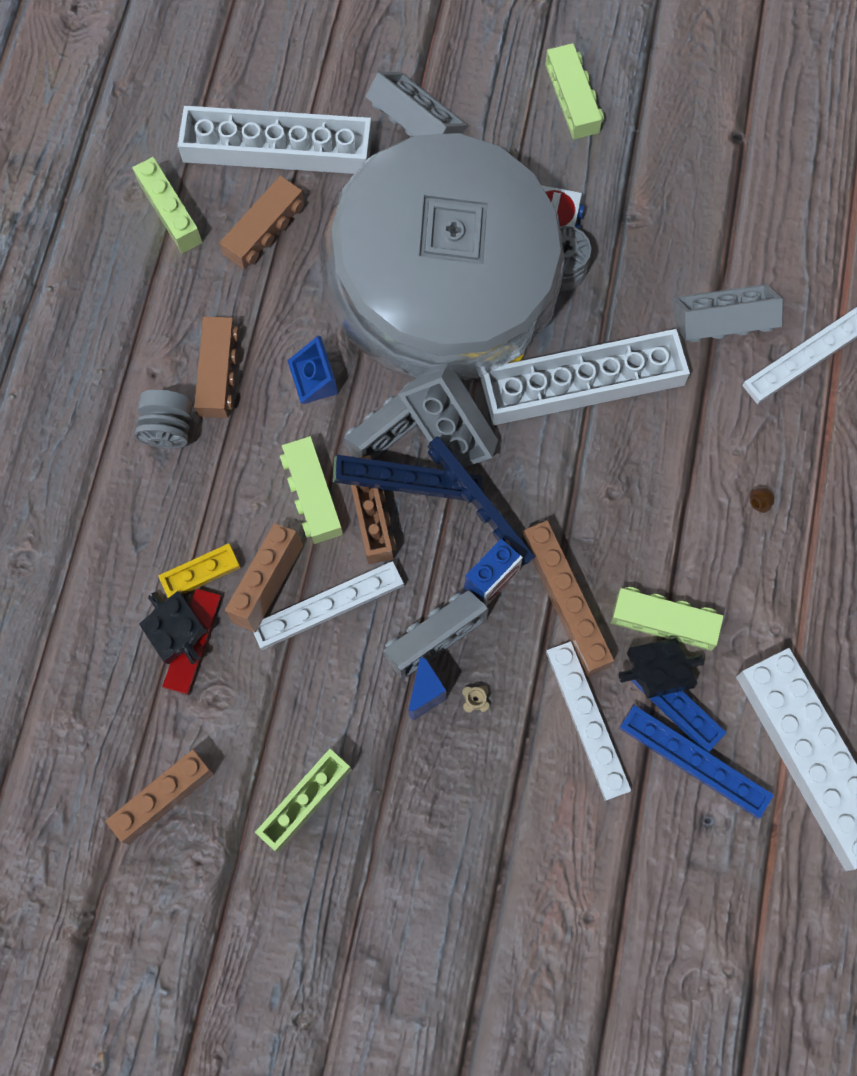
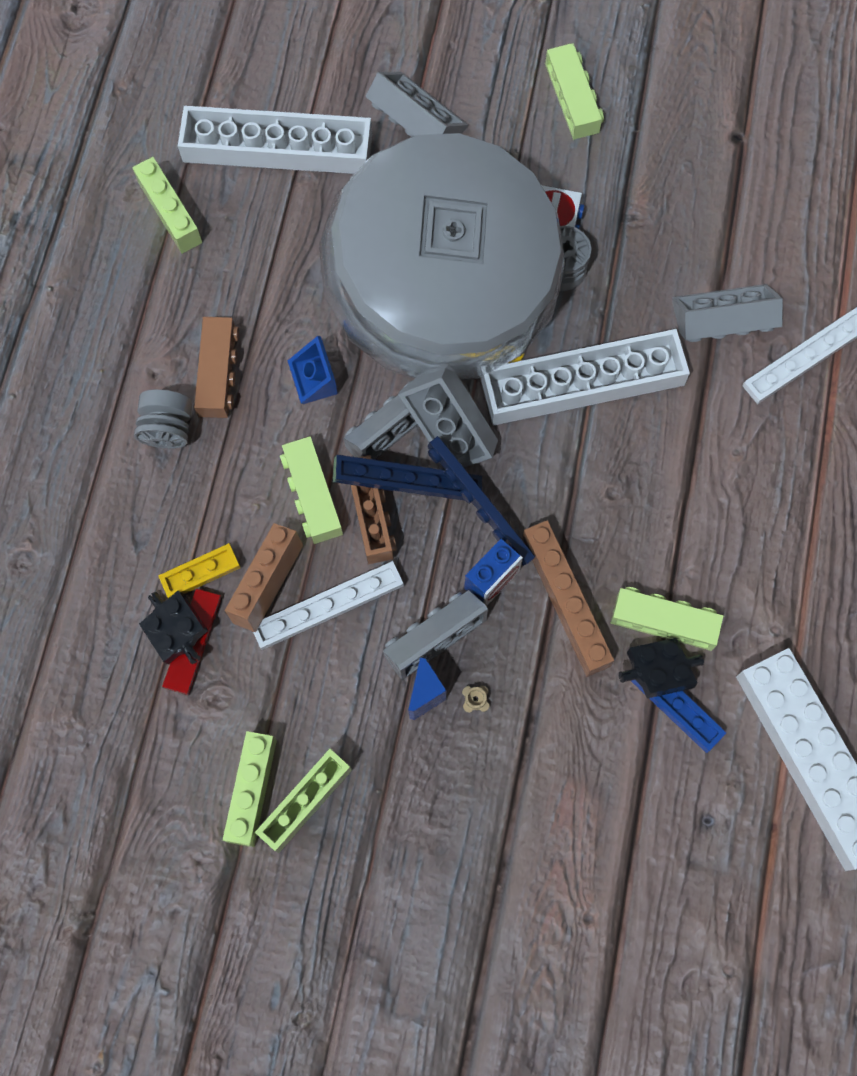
(159, 797): nougat brick -> none
(249, 789): none -> yellowish green brick
(262, 223): nougat brick -> none
(588, 721): white plate -> none
(696, 762): blue plate -> none
(761, 499): reddish brown plate -> none

